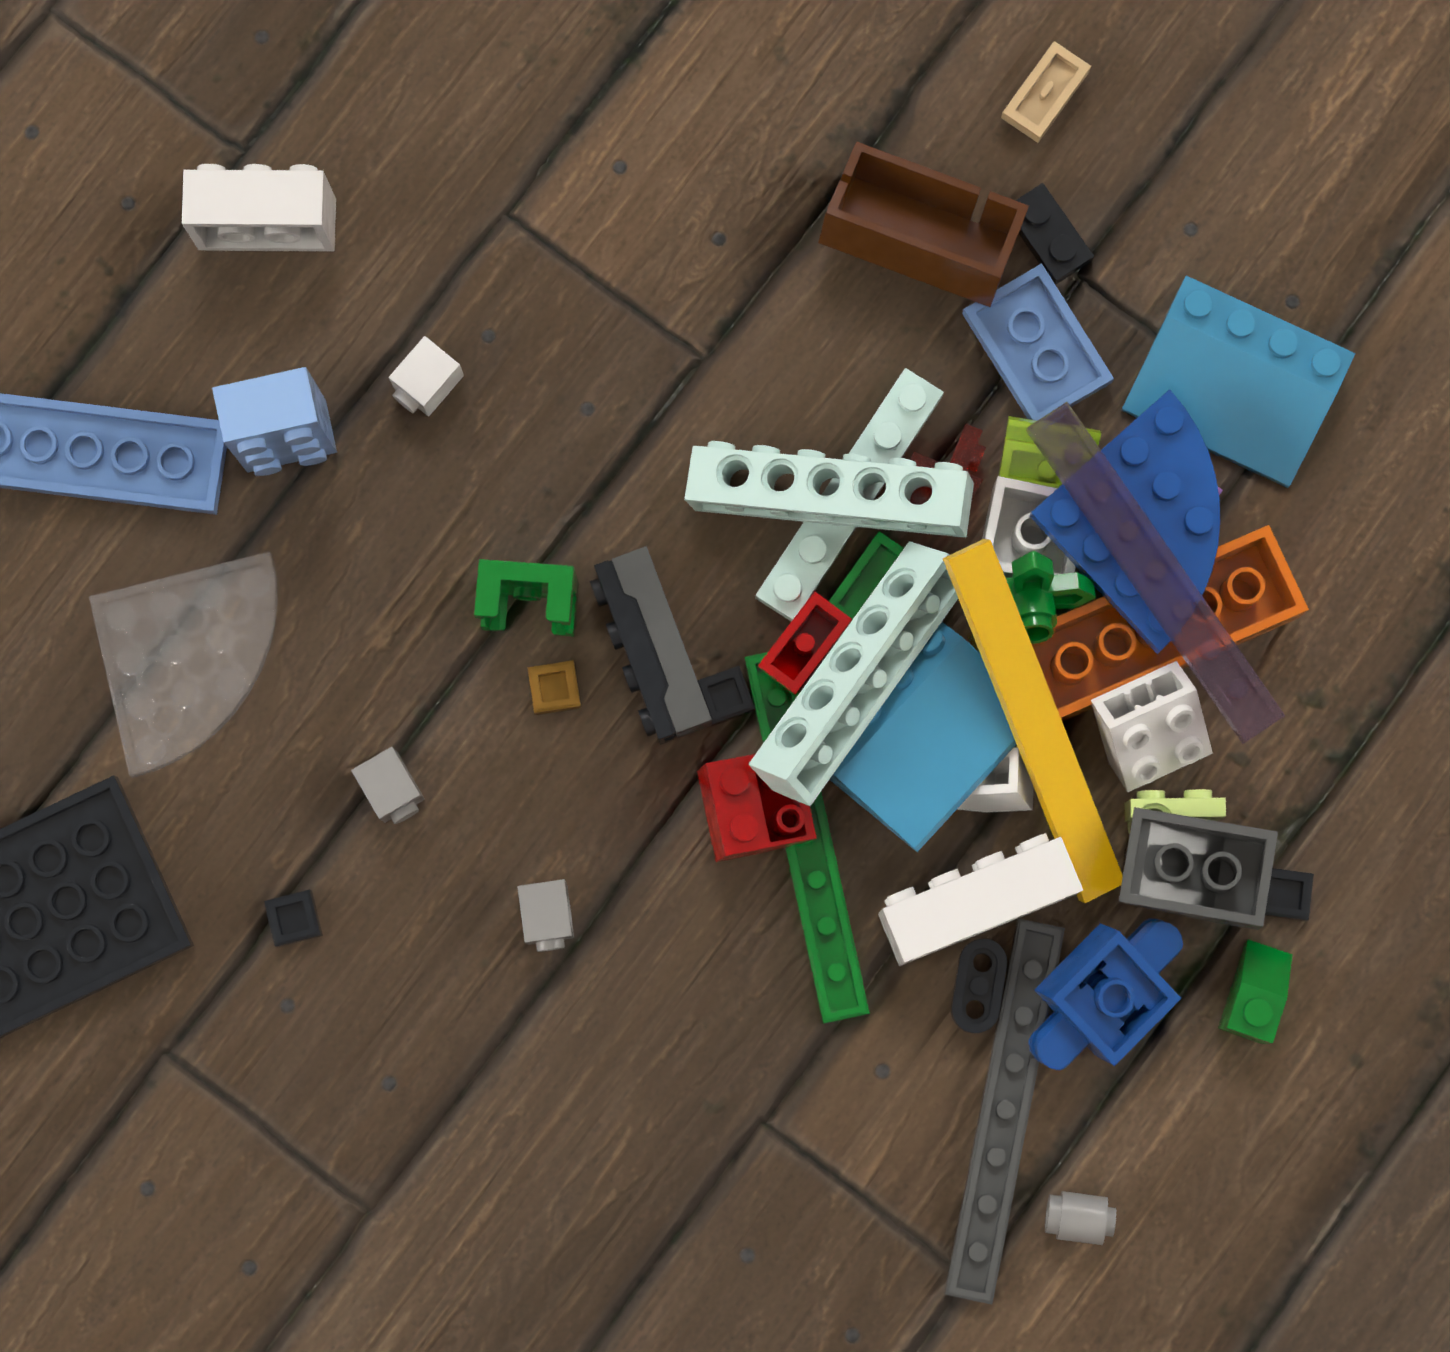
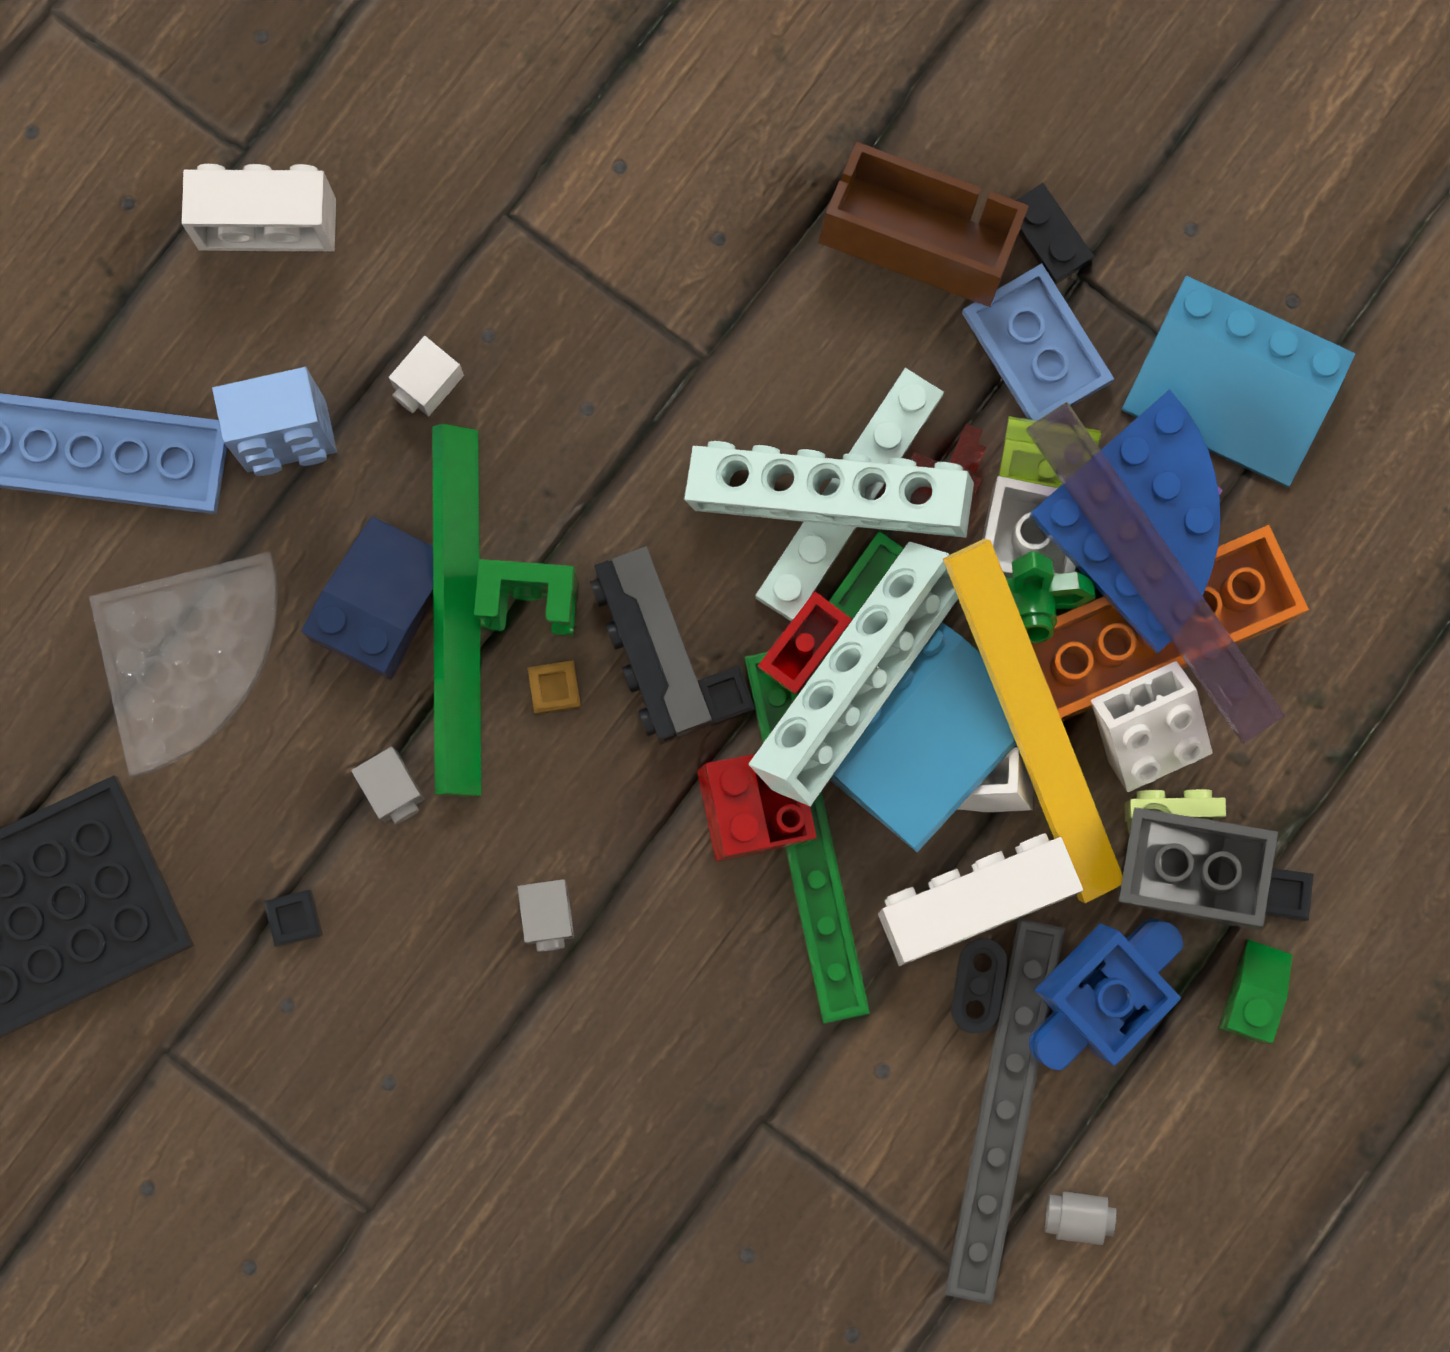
(375, 599): none -> dark blue slope
(455, 626): none -> green tile
(1046, 92): tan plate -> none

